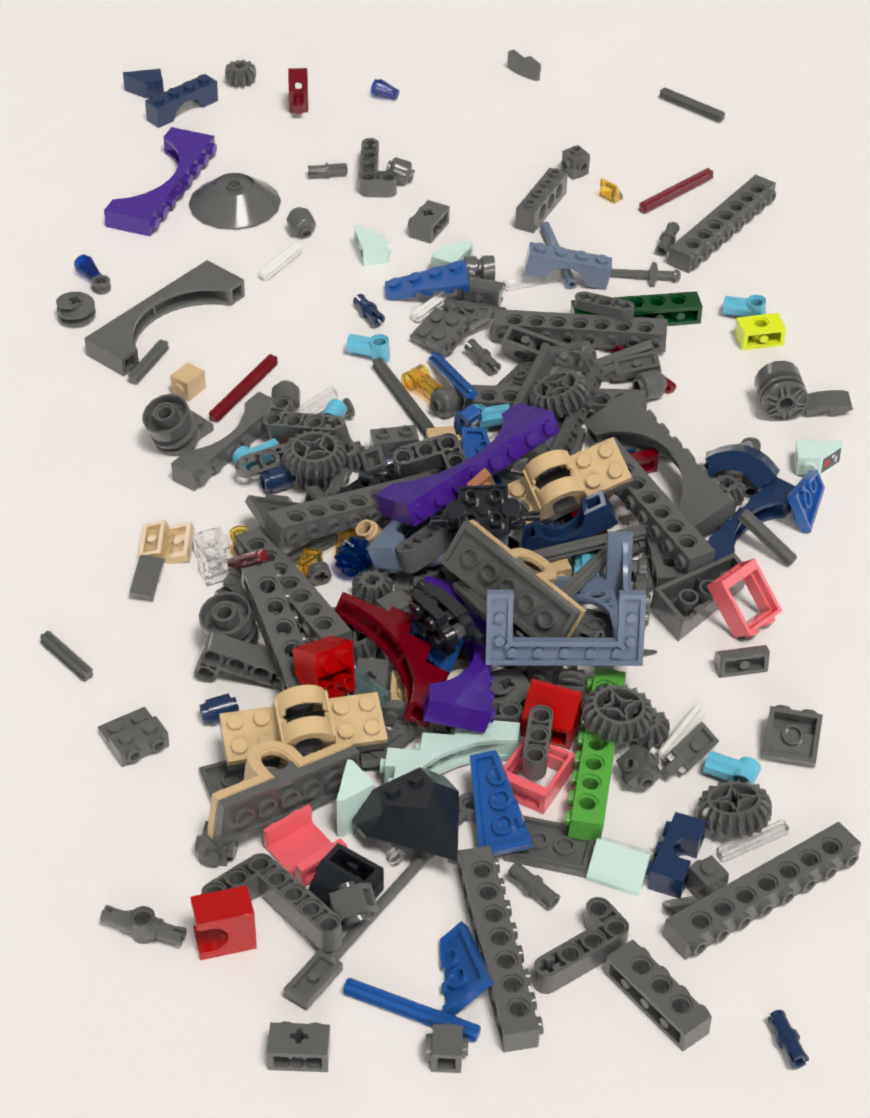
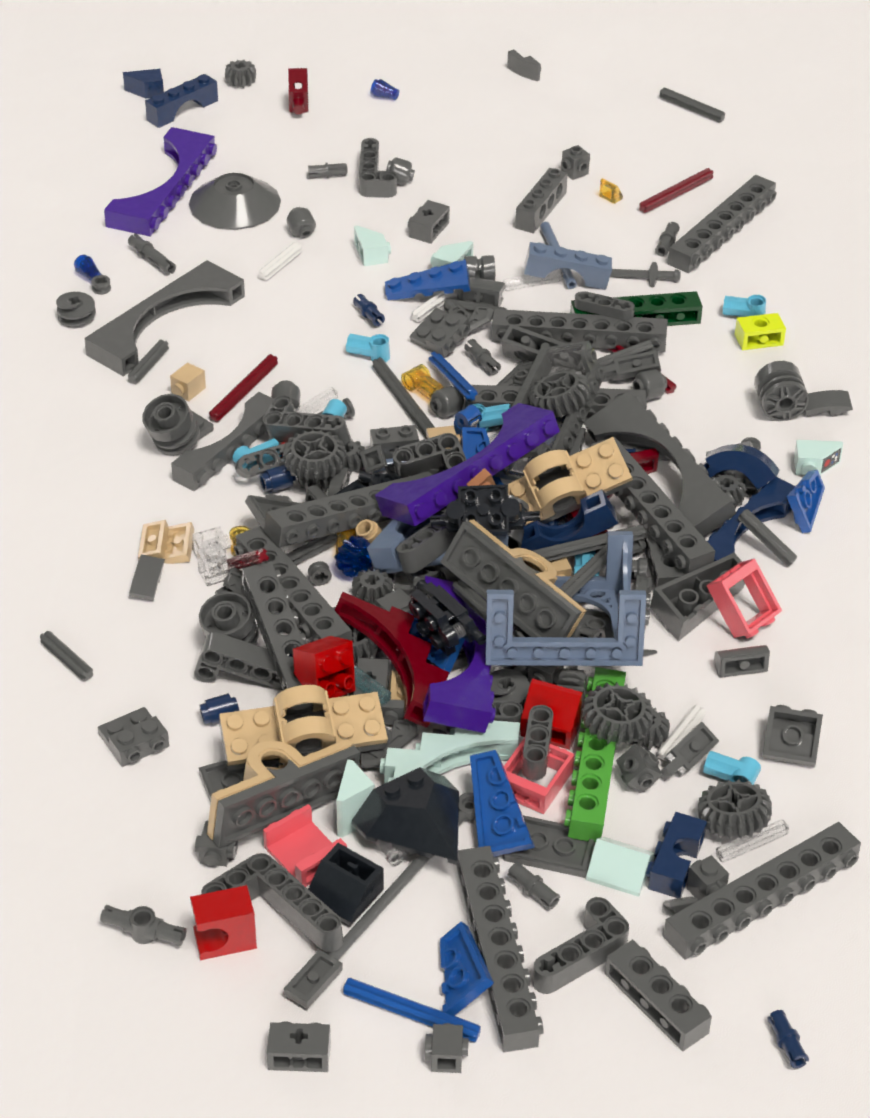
(146, 249): none -> dark grey pin
(307, 558): clear yellow slope -> none
(353, 902): dark grey brick -> none

